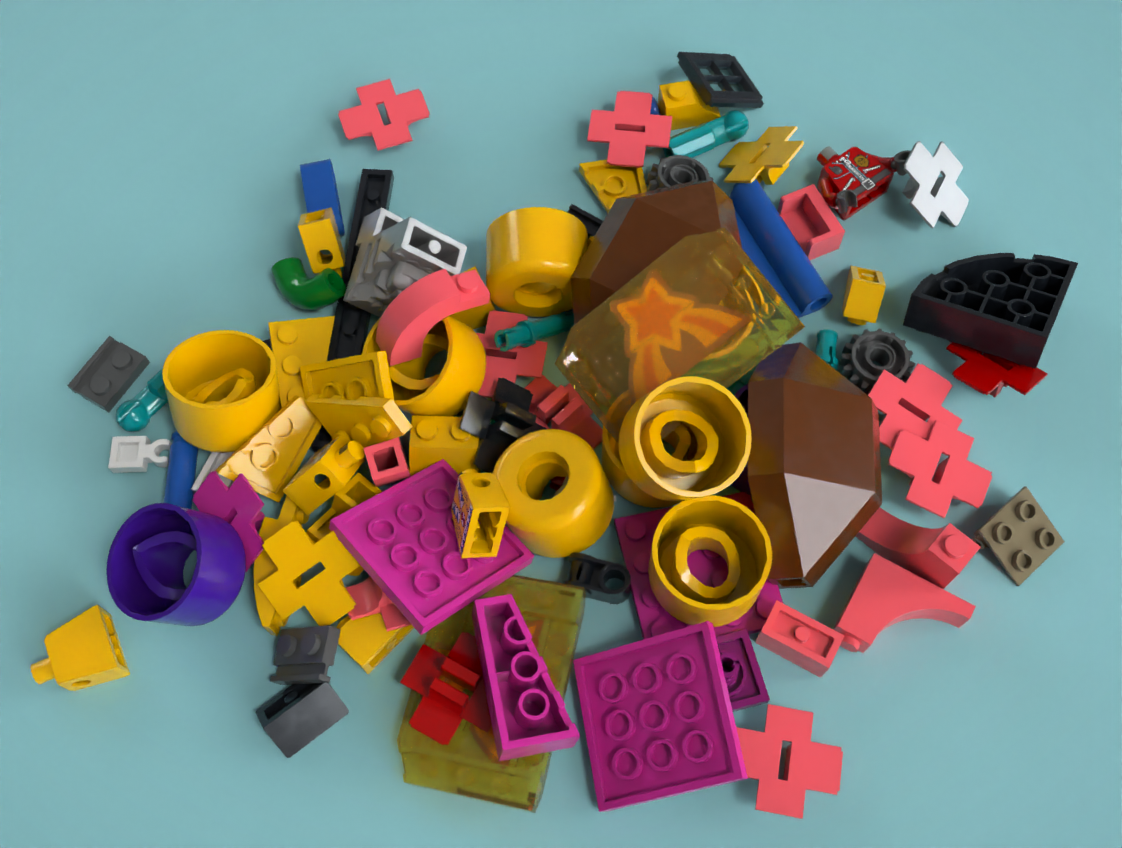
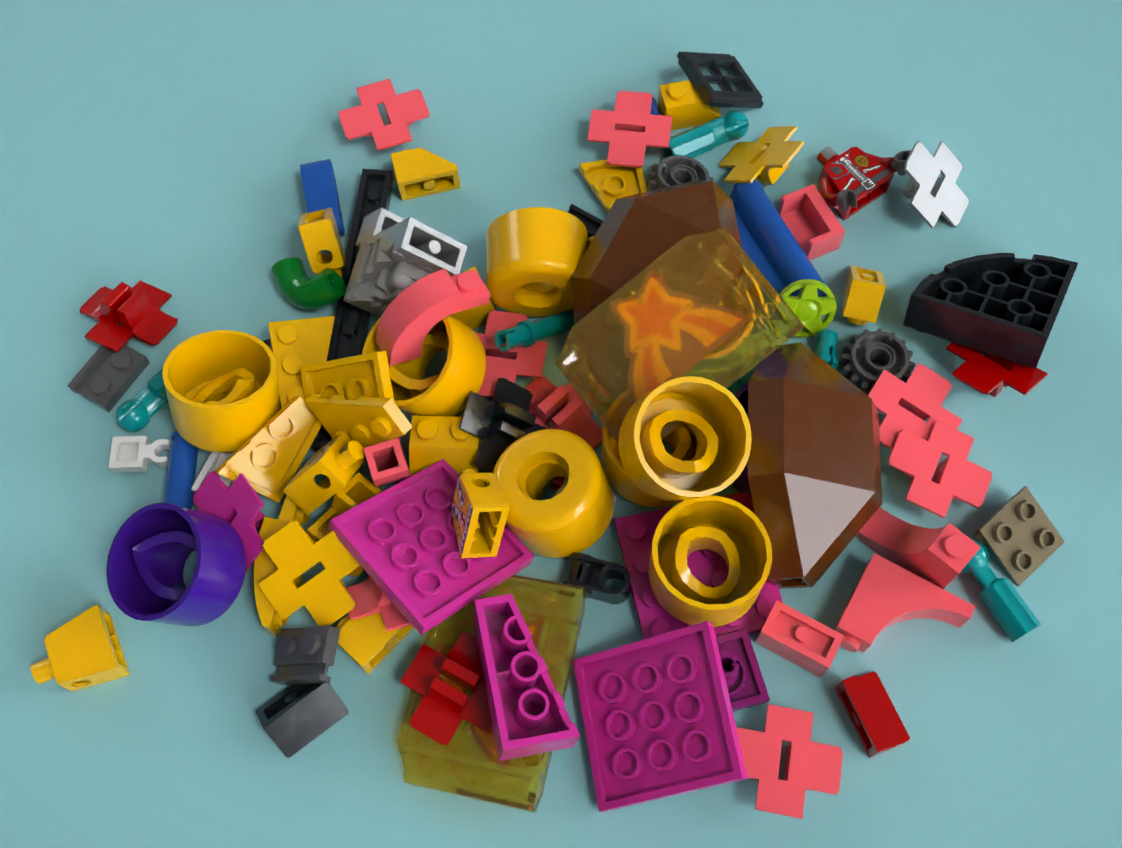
(136, 311): none -> red piece
(423, 173): none -> yellow slope
(809, 306): none -> lime wheel
(872, 713): none -> red panel
(1001, 597): none -> teal piece

